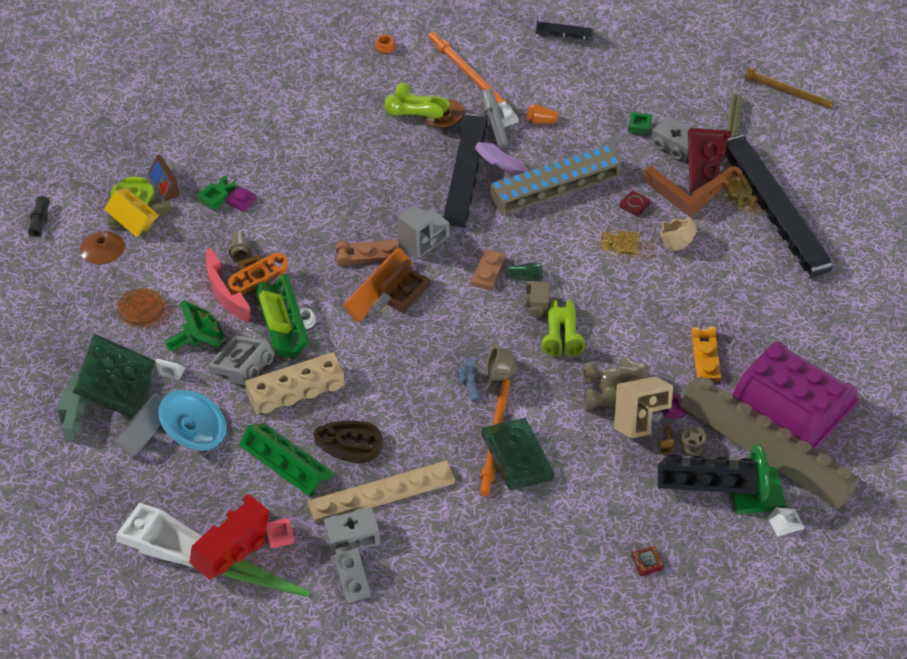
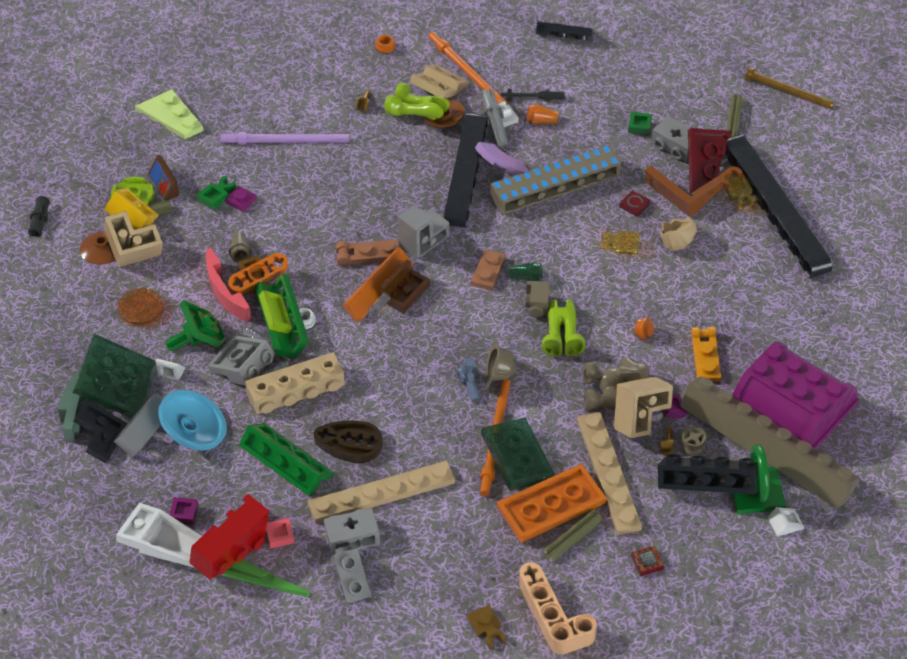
(105, 429): none -> black plate
(128, 244): none -> tan brick
(172, 113): none -> yellowish green wing
(184, 510): none -> magenta plate
(243, 138): none -> lavender bar
(363, 102): none -> pearl gold hand
(439, 81): none -> tan slope
(486, 623): none -> pearl gold plate
(546, 95): none -> pearl dark grey piece
(549, 607): none -> light nougat beam
(551, 503): none -> orange plate
(572, 536): none -> olive axle
(609, 473): none -> tan plate
(644, 328): none -> orange plate

